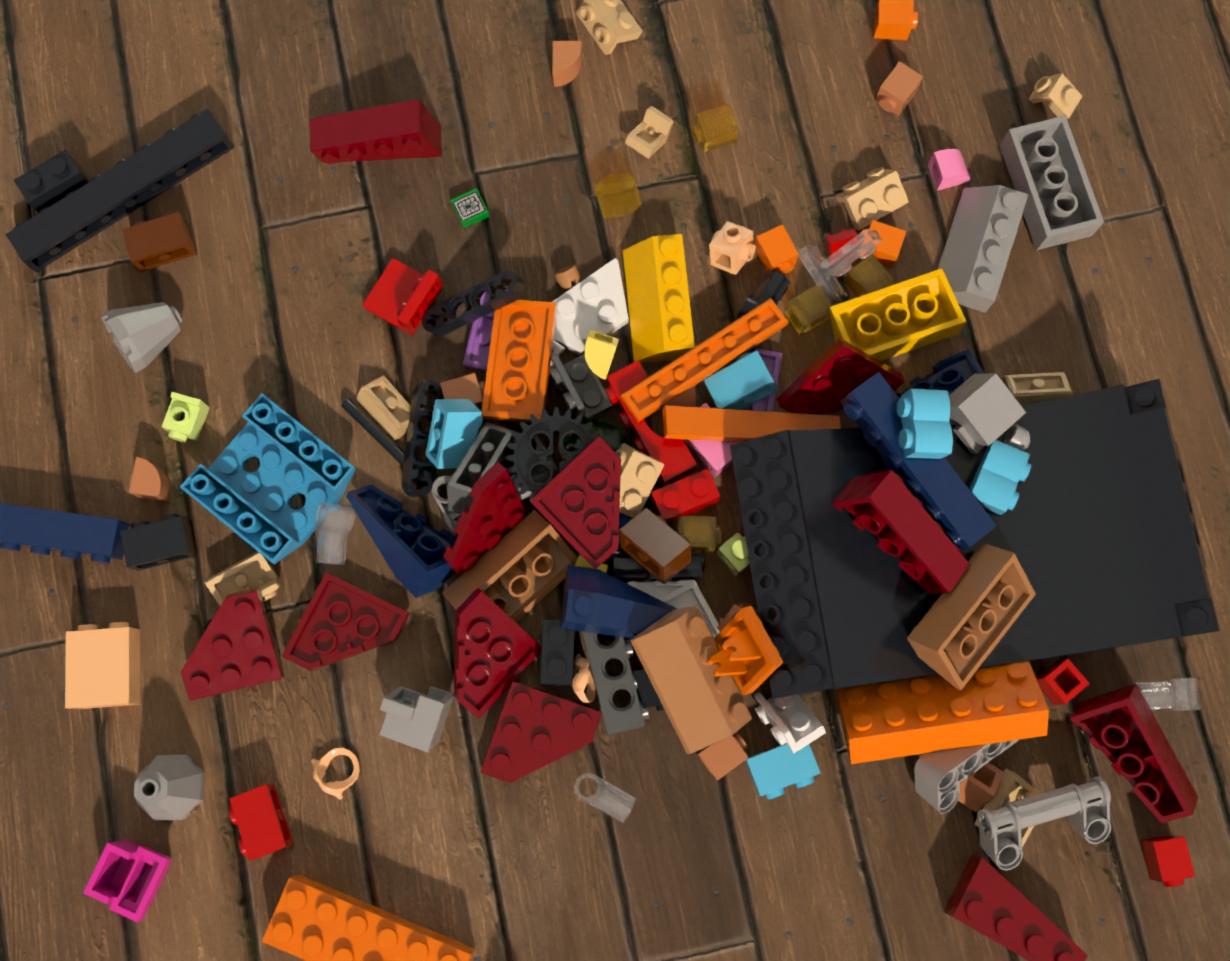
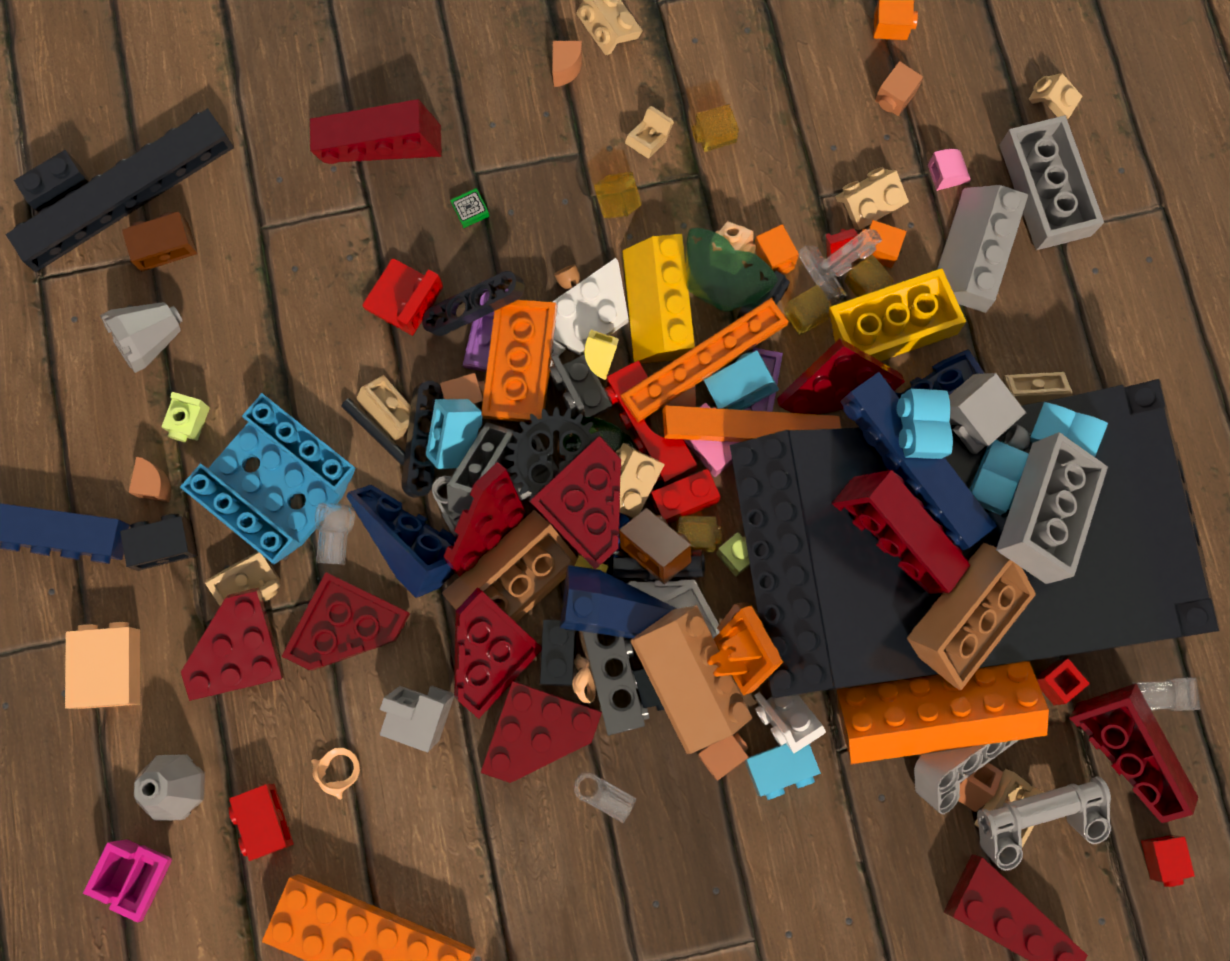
(721, 276): none -> clear green piece
(1052, 509): none -> light grey brick
(1078, 427): none -> medium azure brick

